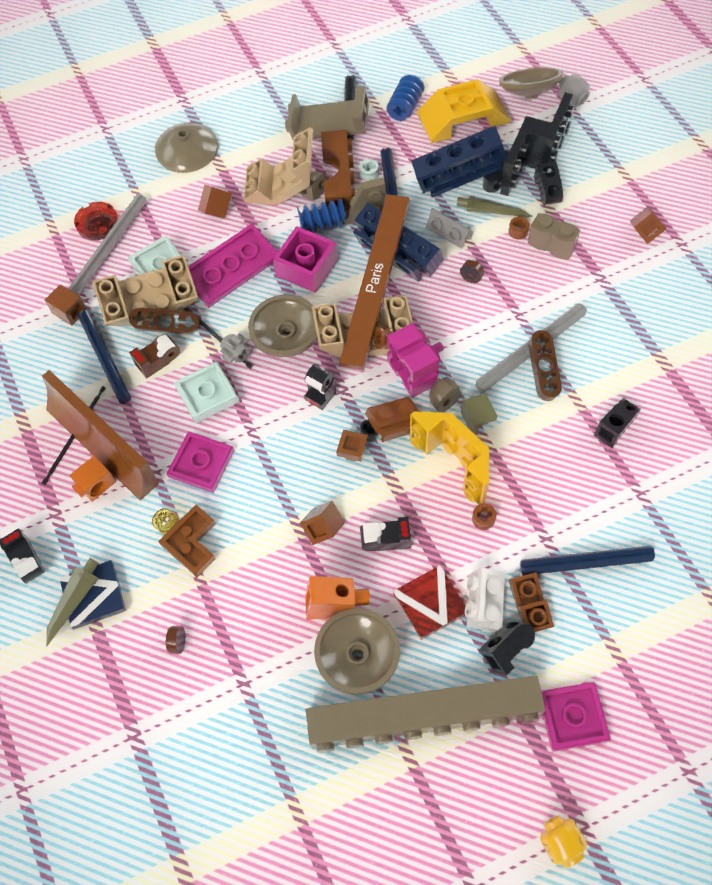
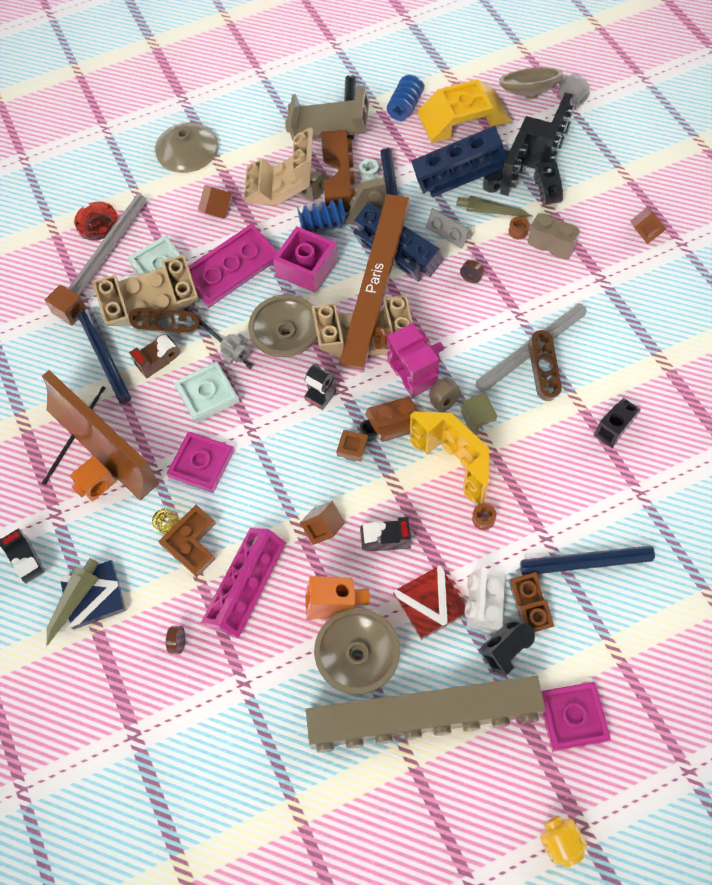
(247, 581): none -> dark pink fence

